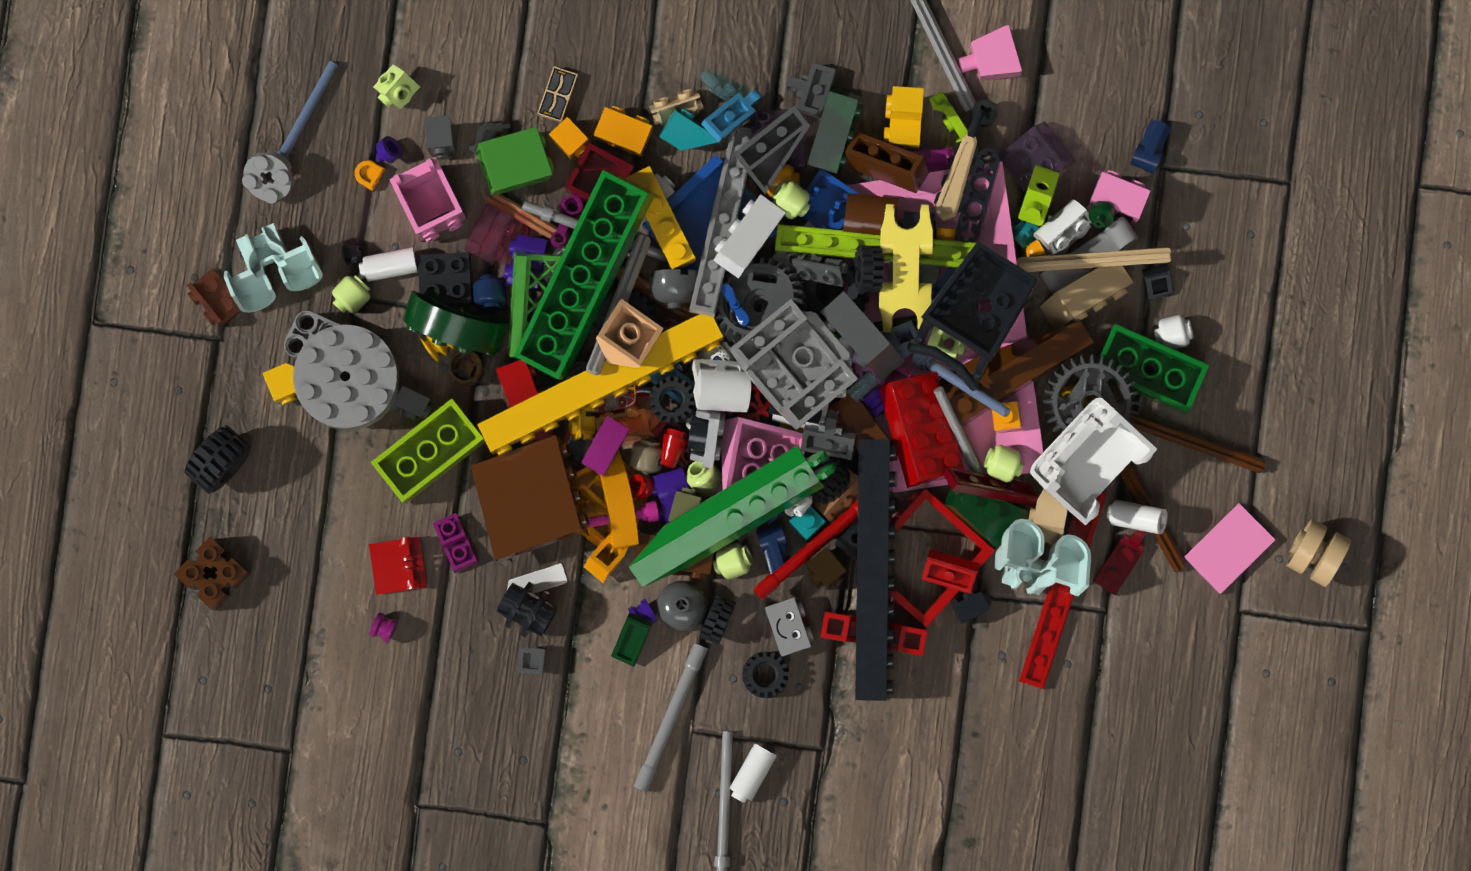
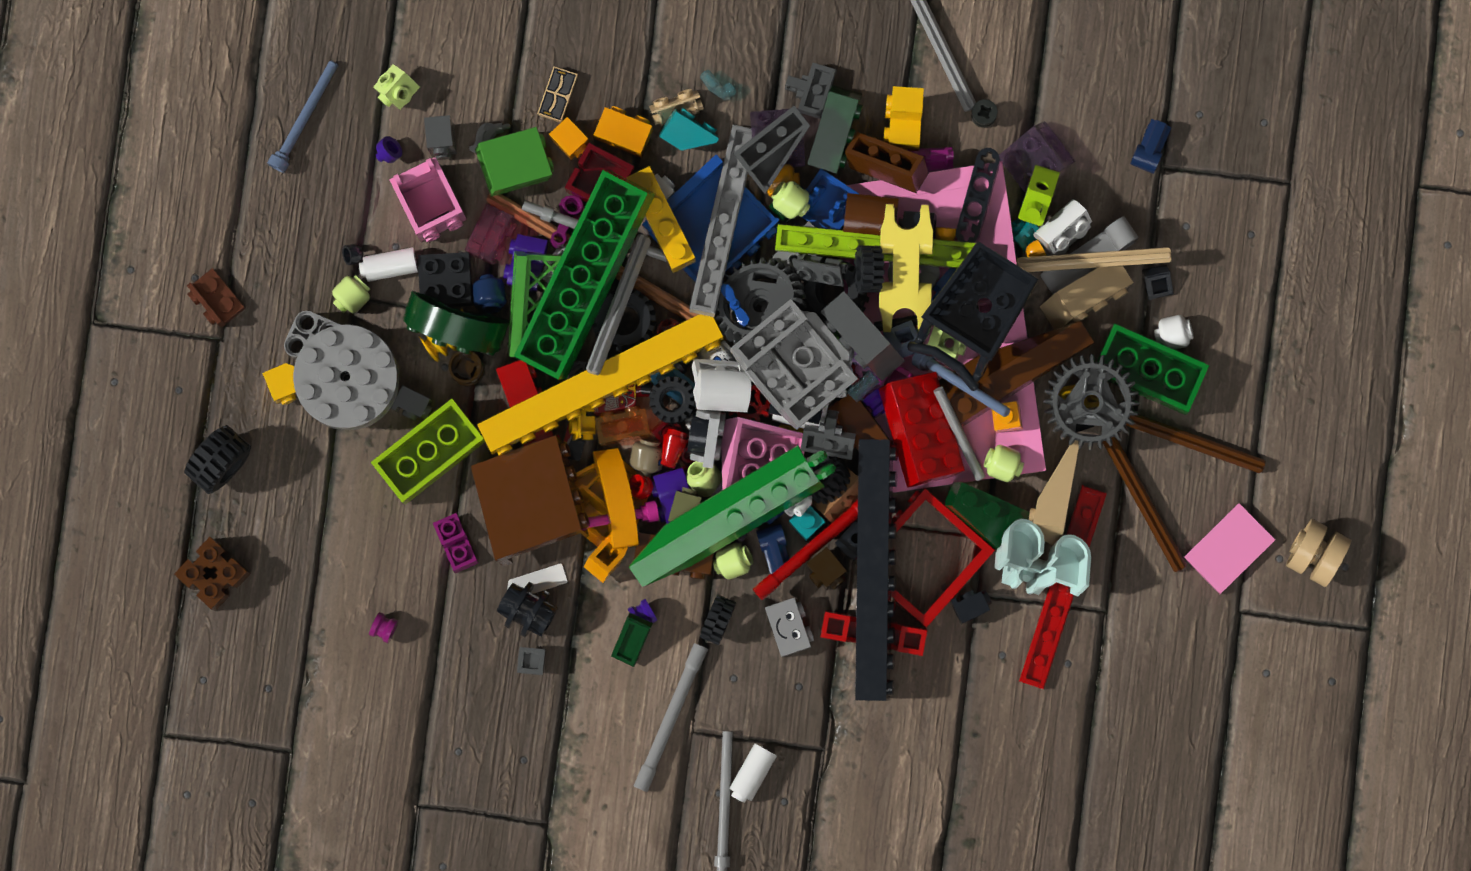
(252, 288): light aqua piece -> none
(281, 174): light grey plate -> none
(369, 174): light orange tile -> none
(397, 565): red hinge -> none
(605, 446): magenta slope -> none
(627, 336): light nougat slope -> none
(672, 287): dark grey cylinder -> none
(694, 611): dark grey cylinder -> none
(731, 115): dark azure plate -> none
(748, 235): white brick -> none
(754, 686): black tyre -> none
(950, 571): red slope -> none
(952, 121): lime hinge -> none
(955, 184): tan sword -> none
(990, 487): dark red tile -> none
(993, 56): bright pink torso -> none
(1090, 458): white windscreen -> none
(1102, 214): dark green tile -> none
(1121, 562): dark red hinge -> none
(1124, 196): bright pink brick -> none
(1137, 516): white brick -> none

